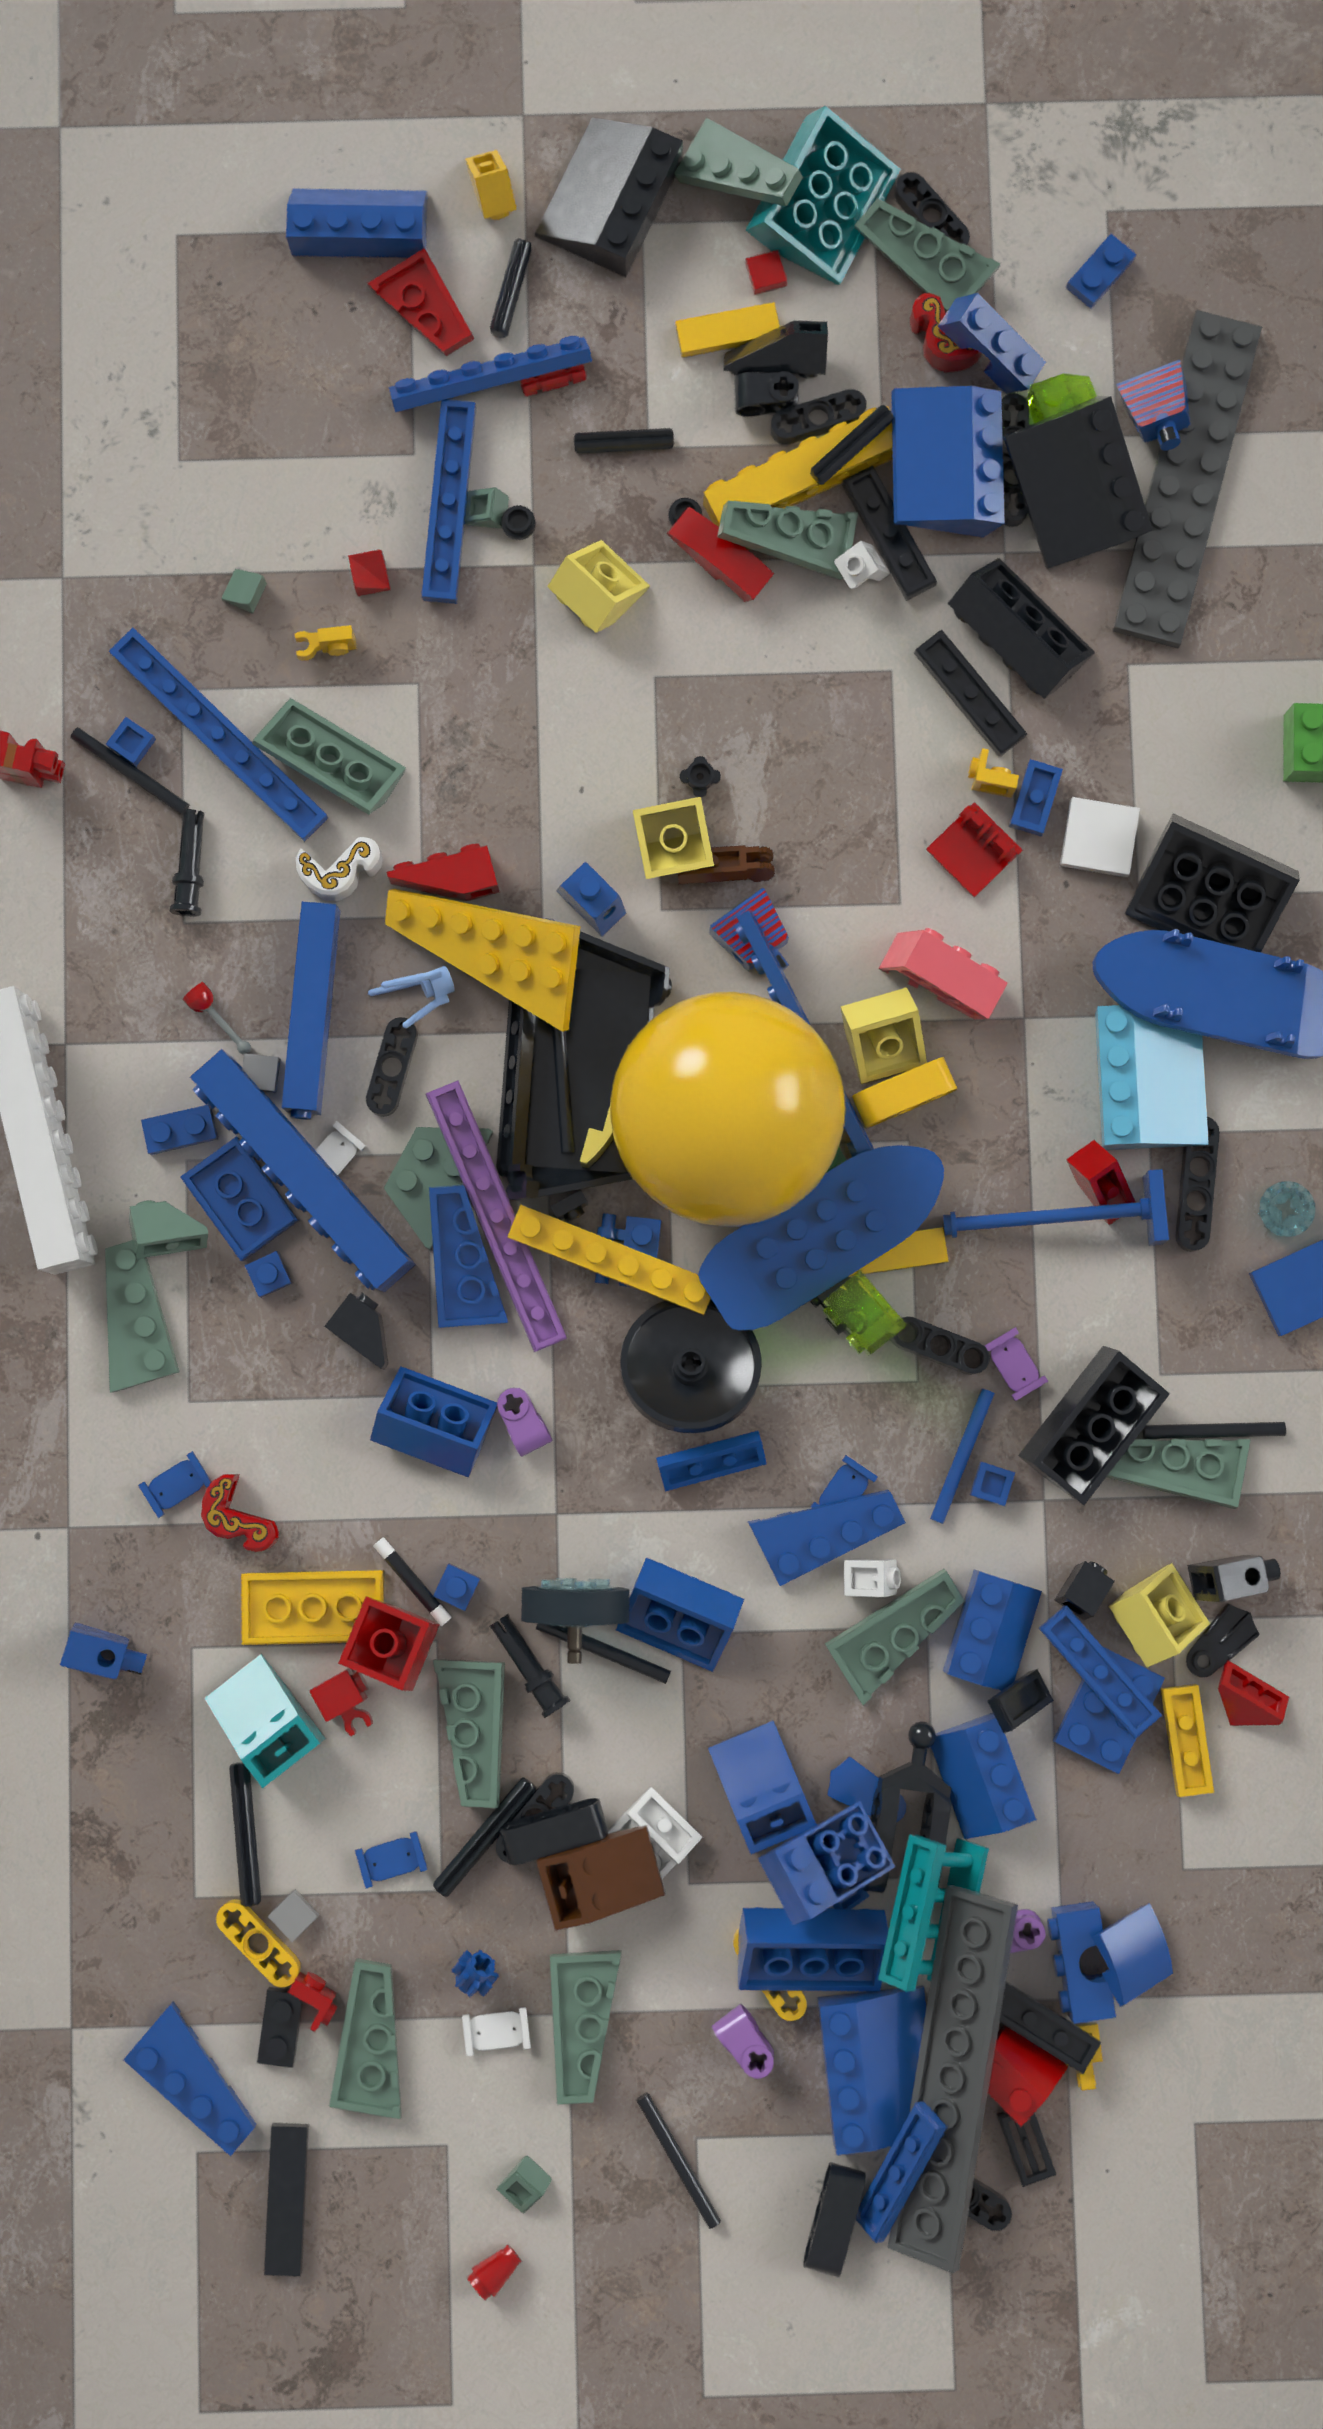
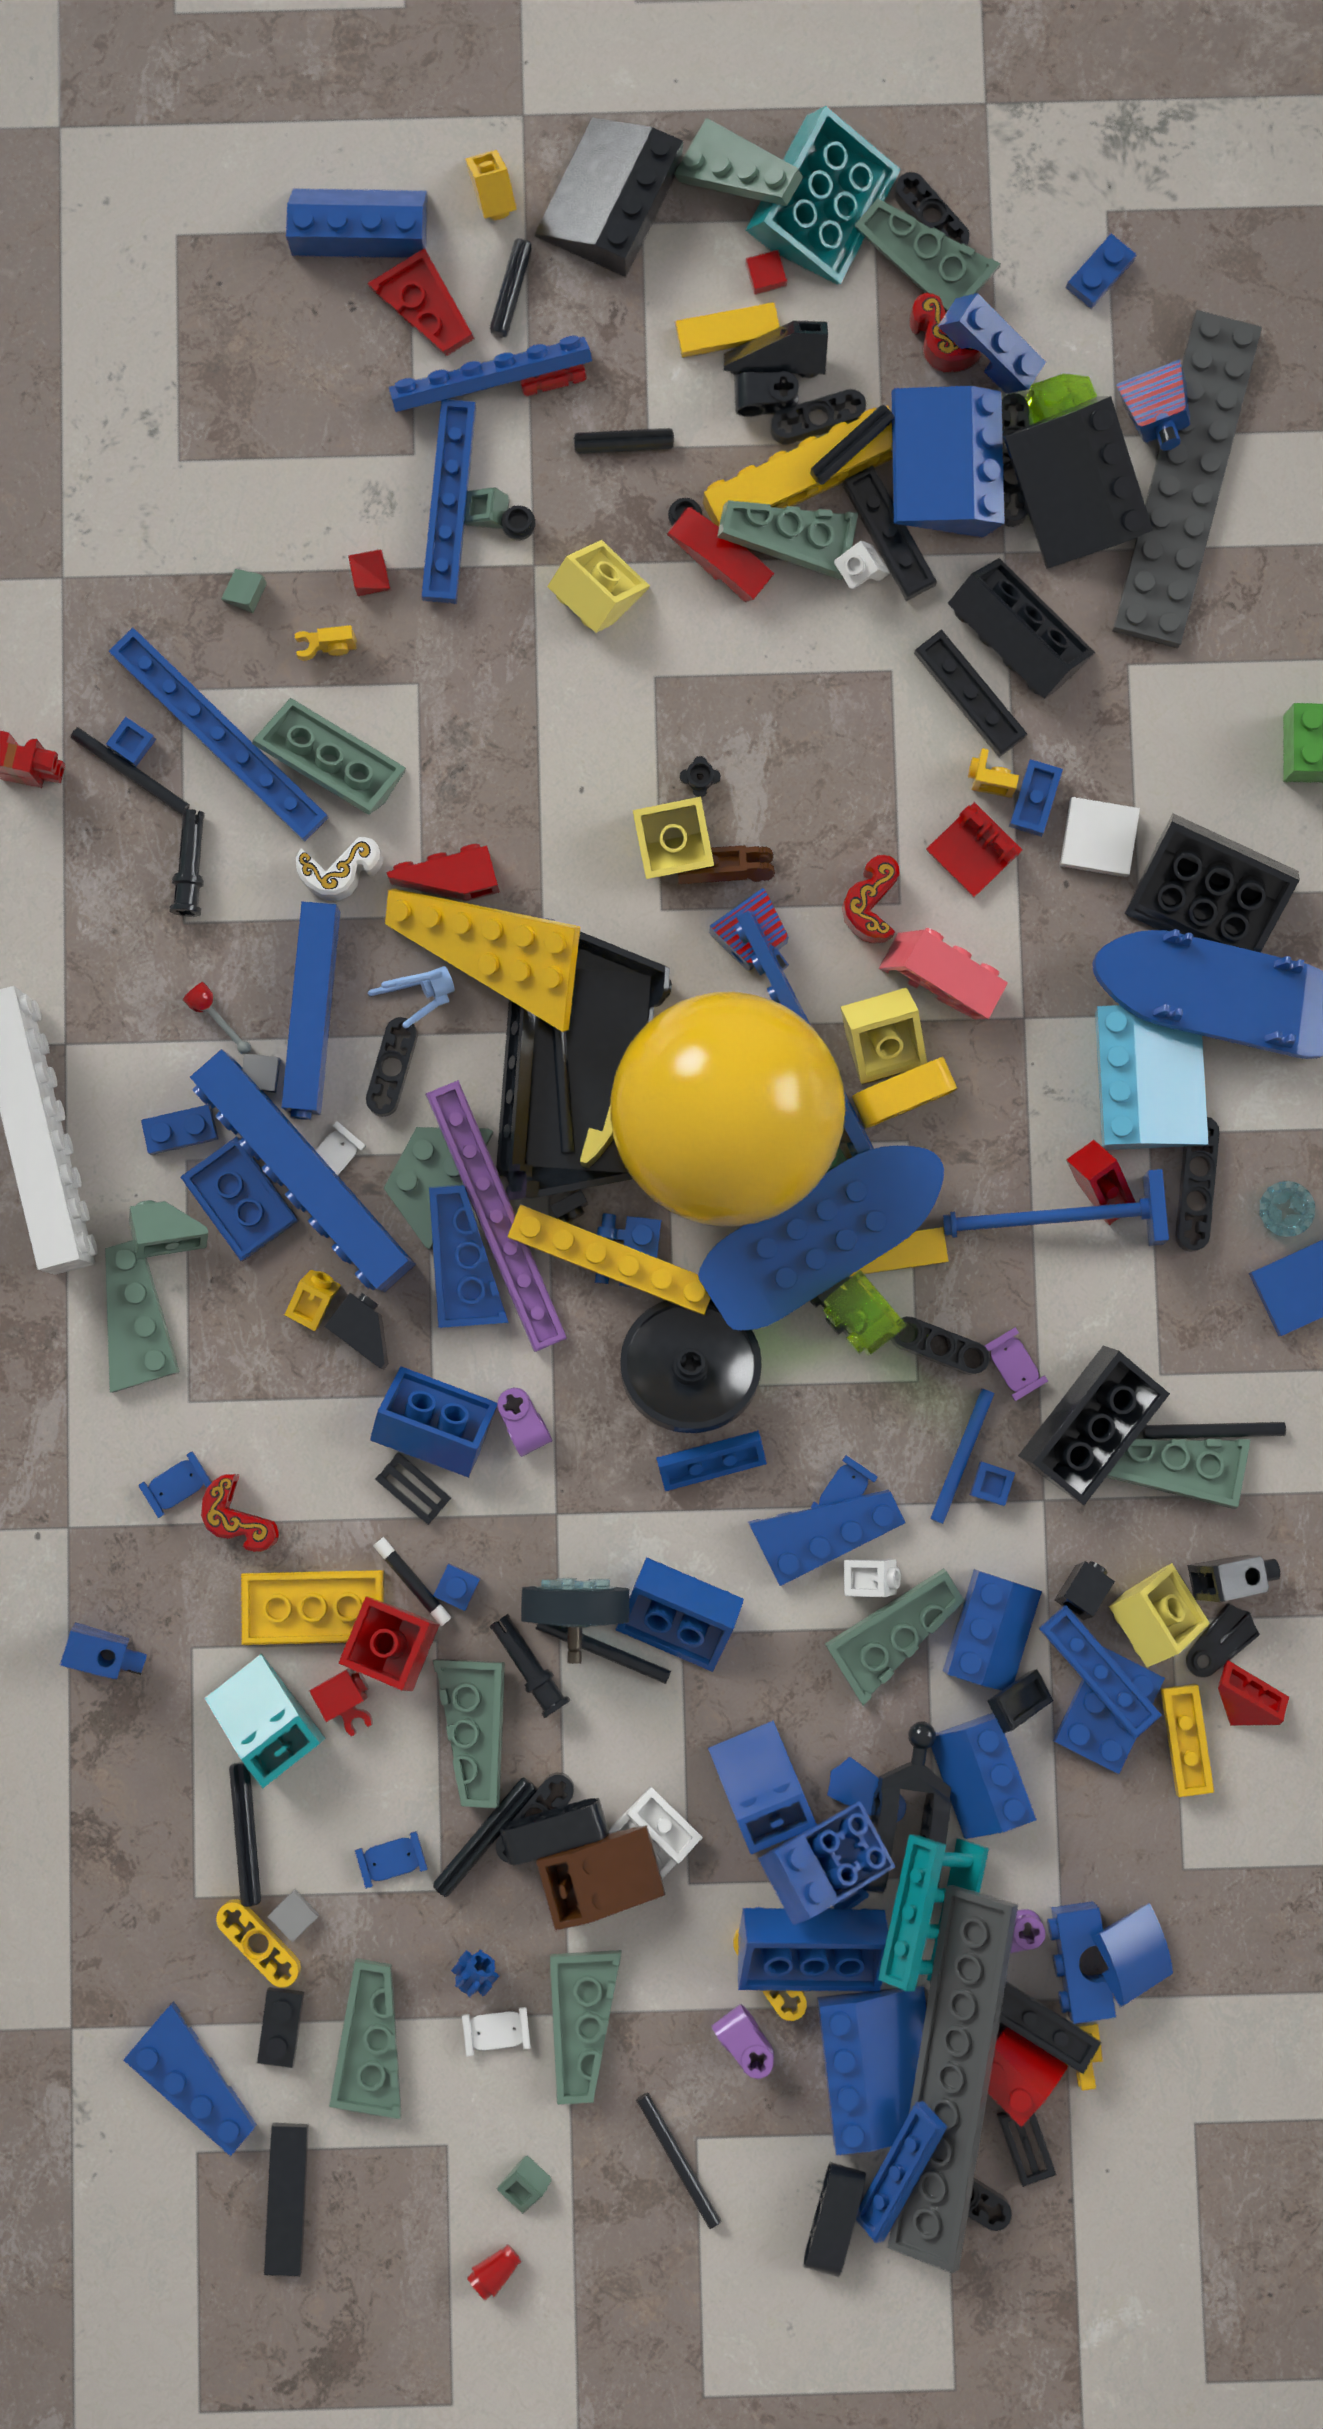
(268, 1274): blue plate -> none
(312, 1299): none -> yellow bracket
(313, 1991): red bracket -> none
(390, 1469): none -> black tile
(593, 898): blue torso -> none
(864, 895): none -> red animal

